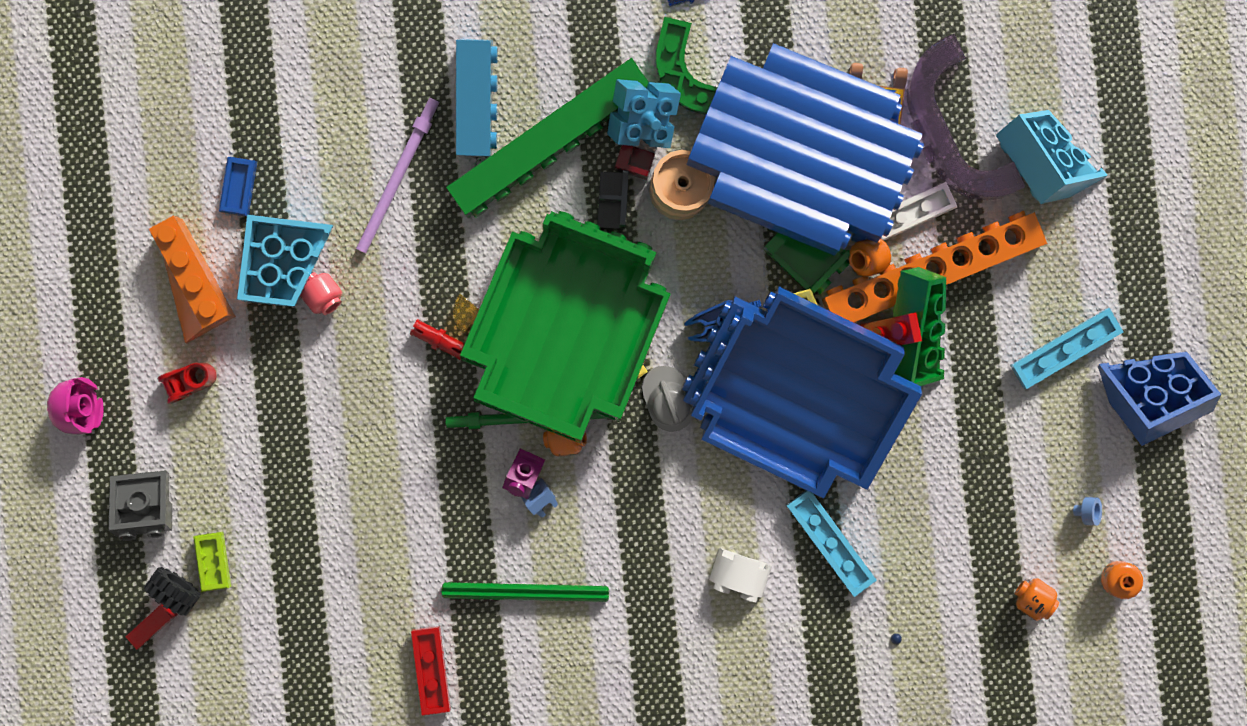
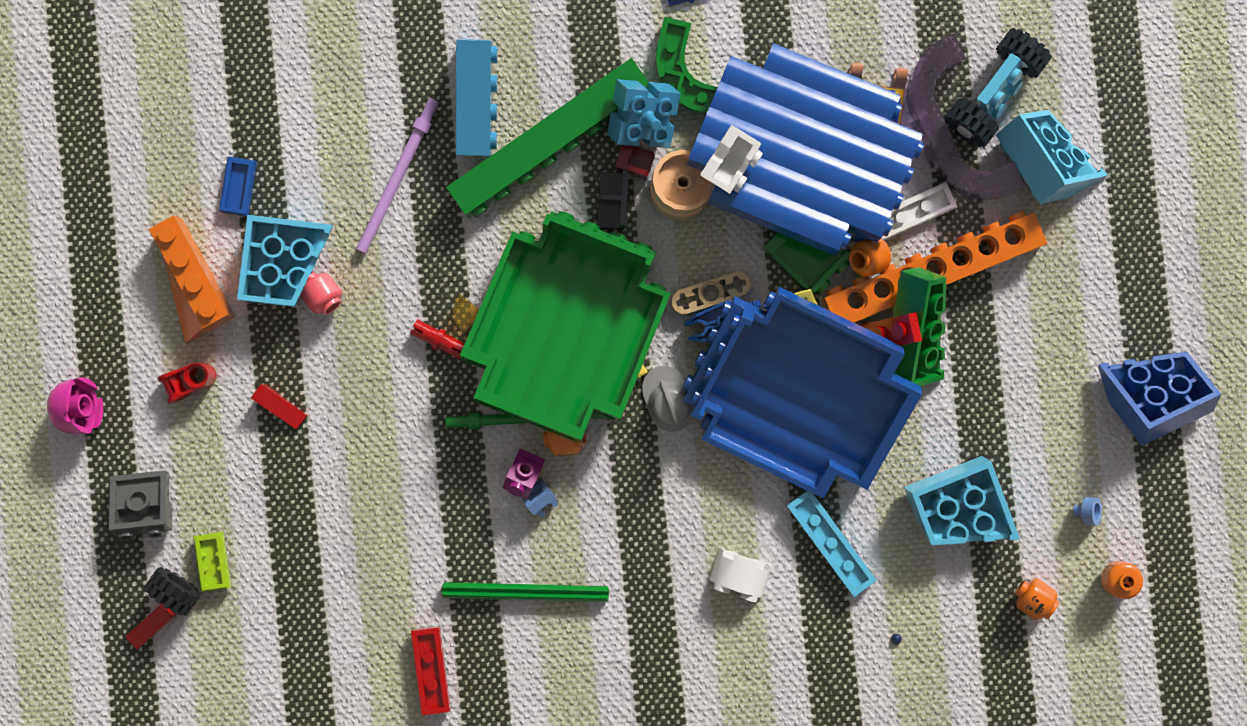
(278, 405): none -> red piece
(715, 282): none -> tan beam
(732, 159): none -> white cylinder
(962, 505): none -> medium azure wedge
(1022, 57): none -> black plate
(1066, 348): medium azure plate -> none

